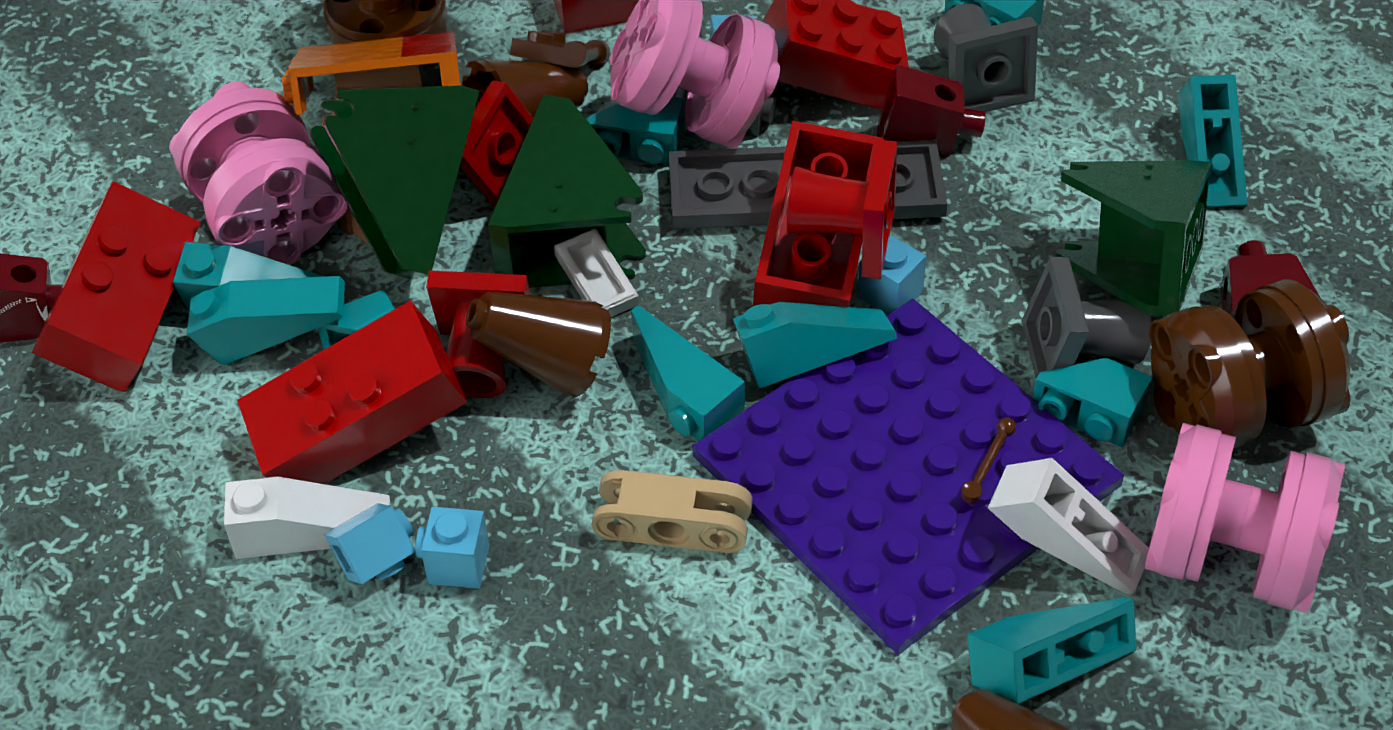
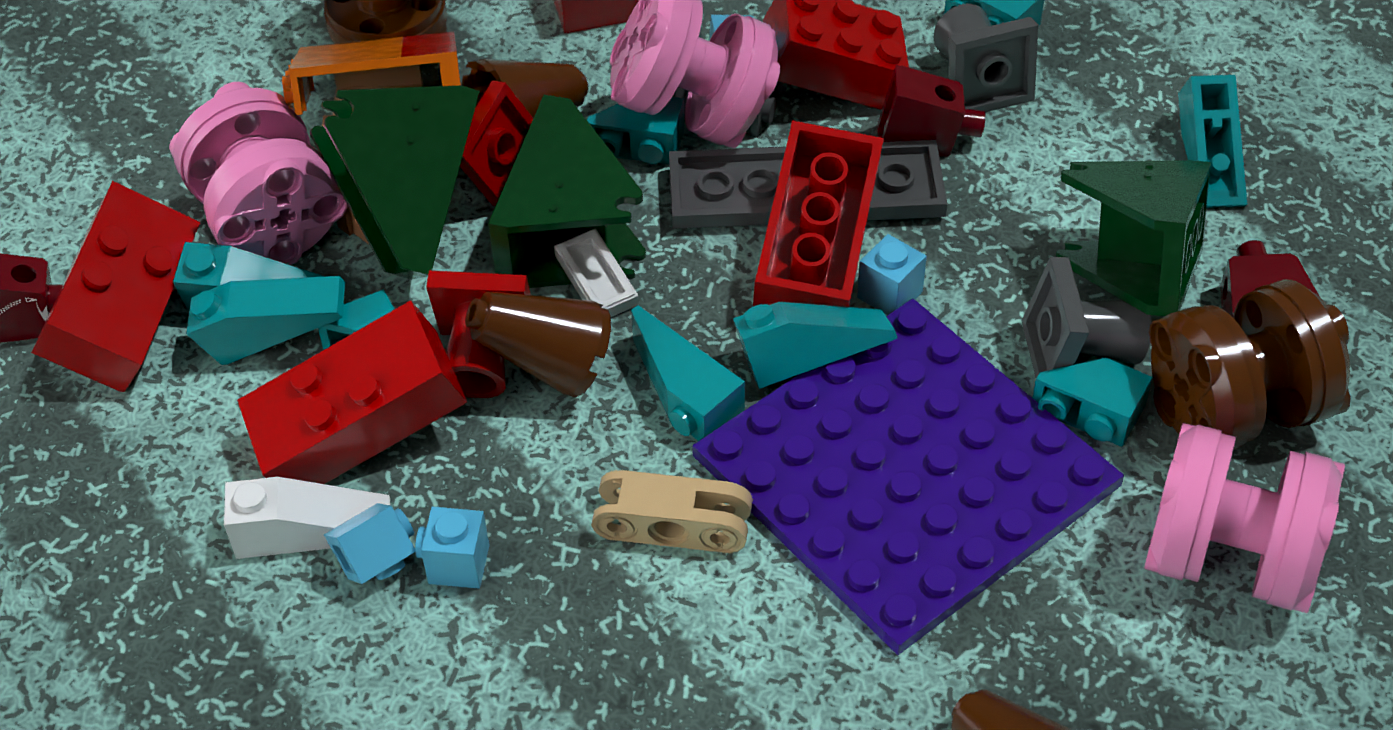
(553, 48): reddish brown plate -> none
(849, 206): red plant -> none
(972, 490): reddish brown hinge -> none
(1049, 647): teal slope -> none
(1068, 522): white slope -> none

